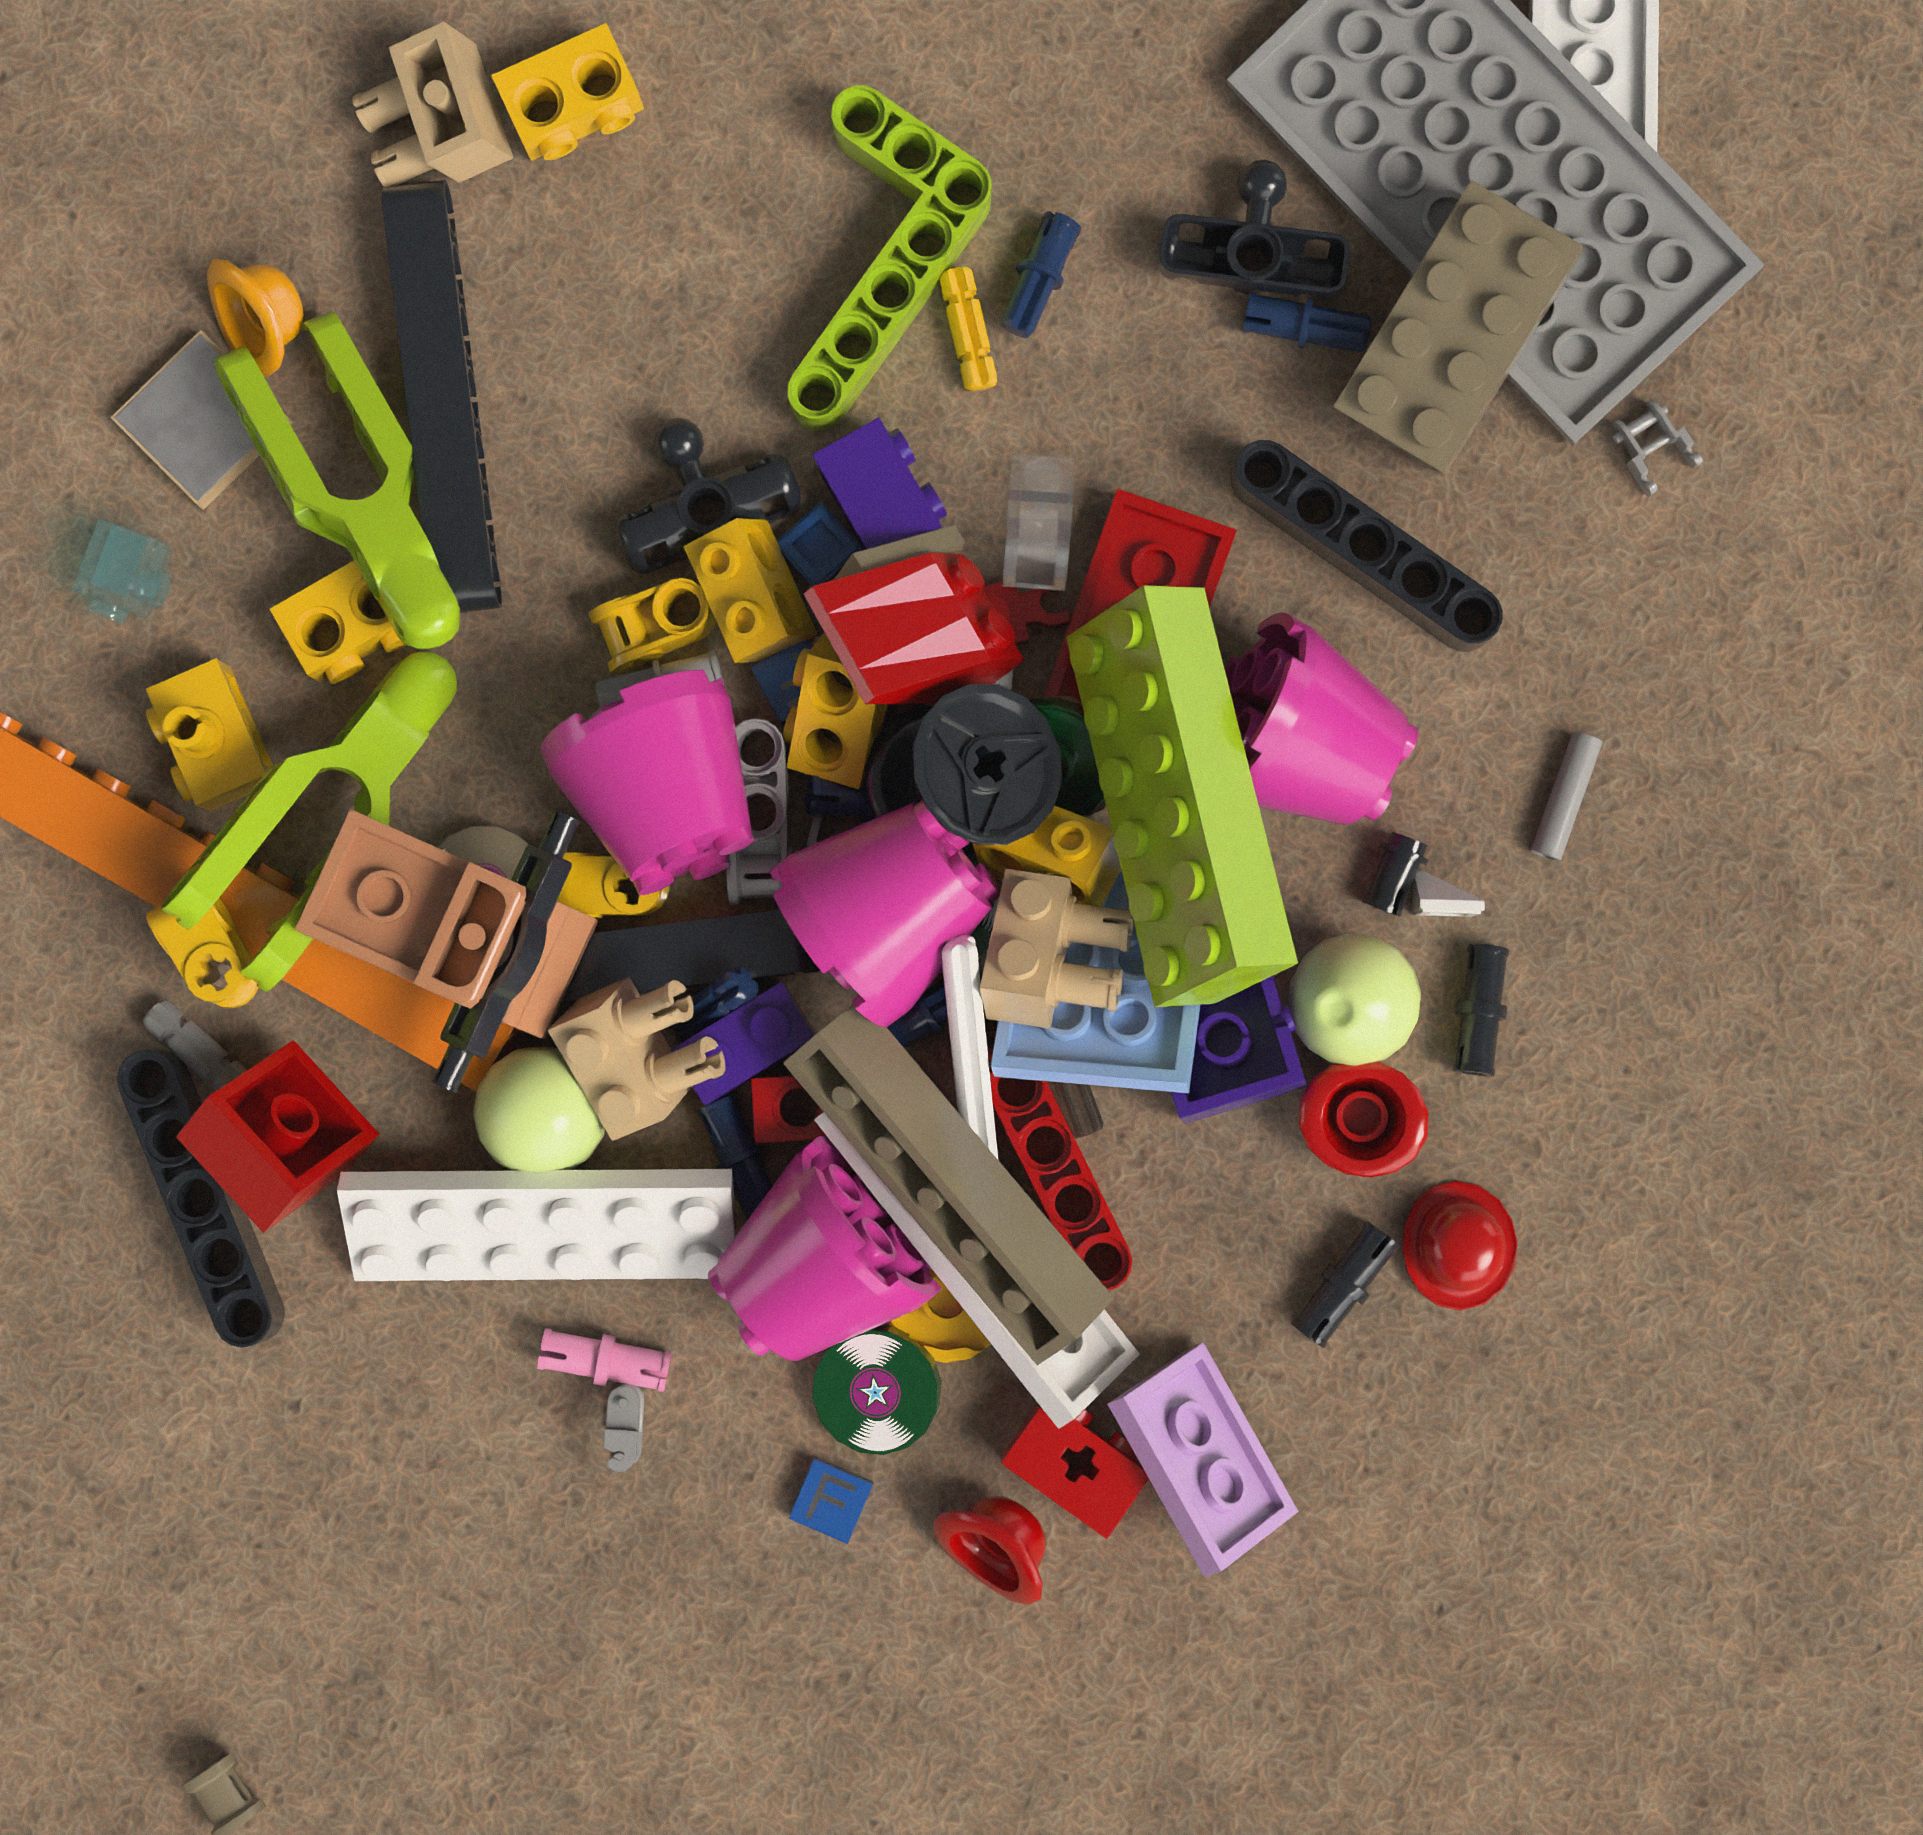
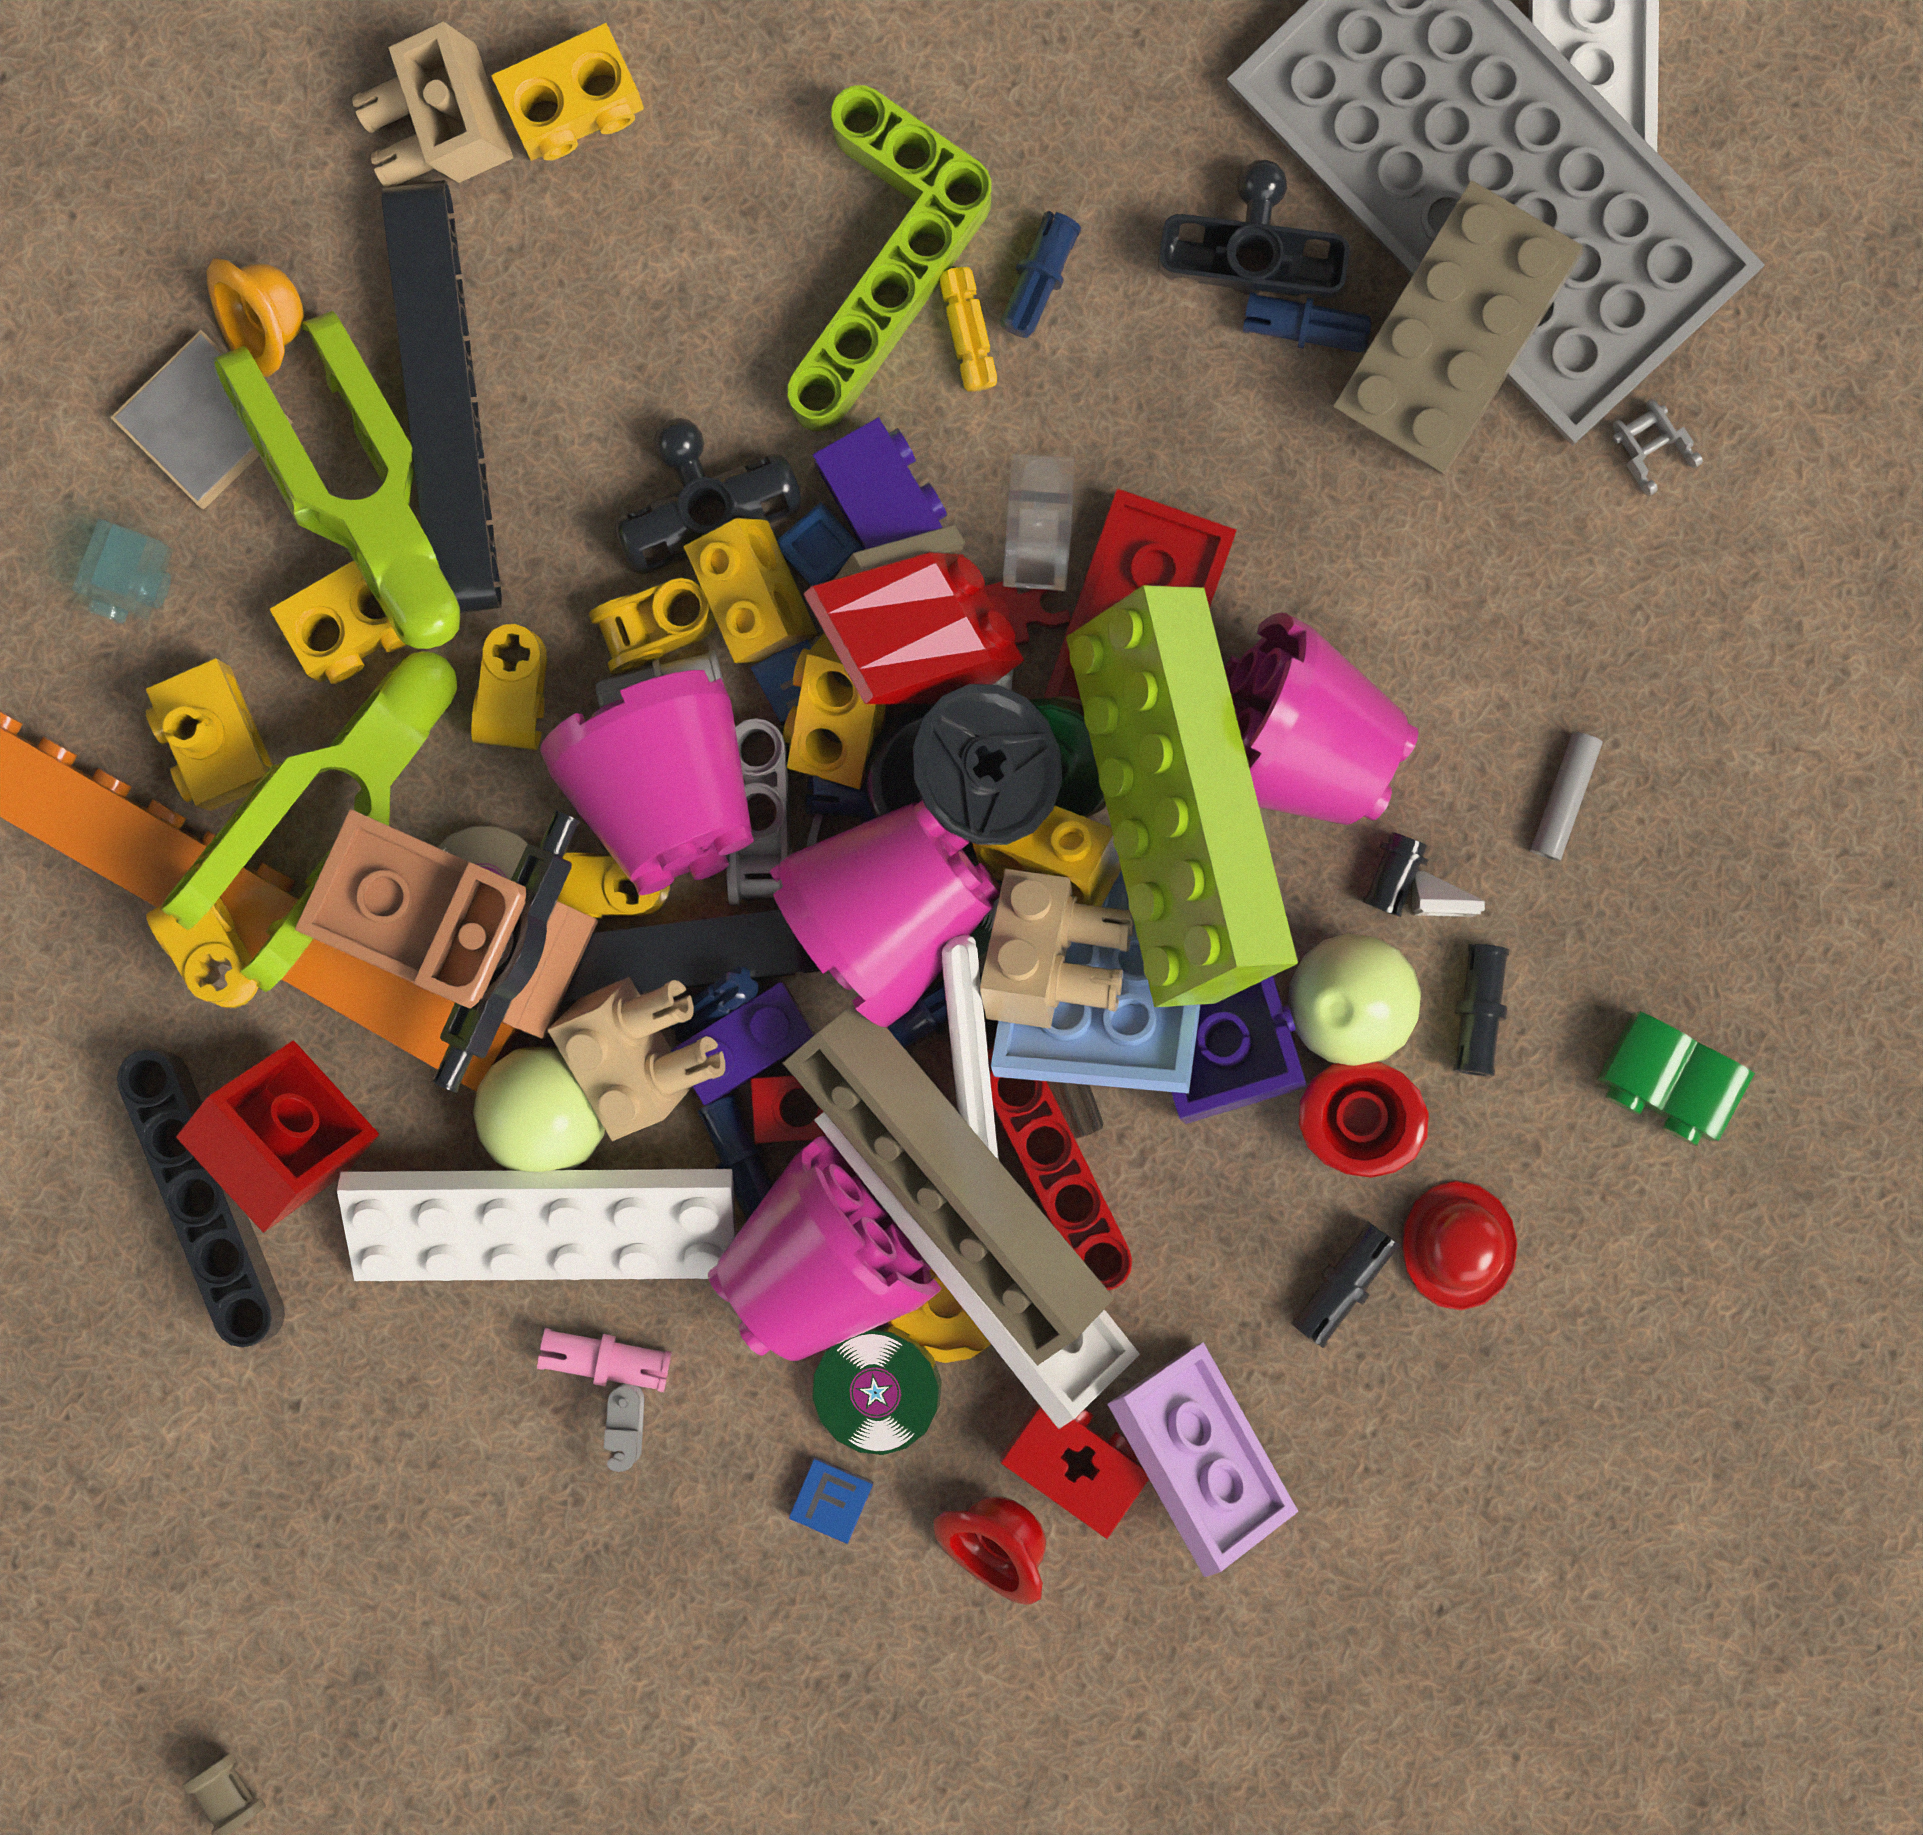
(191, 1044): light grey axle -> none
(510, 700): none -> yellow piece
(1397, 548): black beam -> none
(1675, 1078): none -> green brick

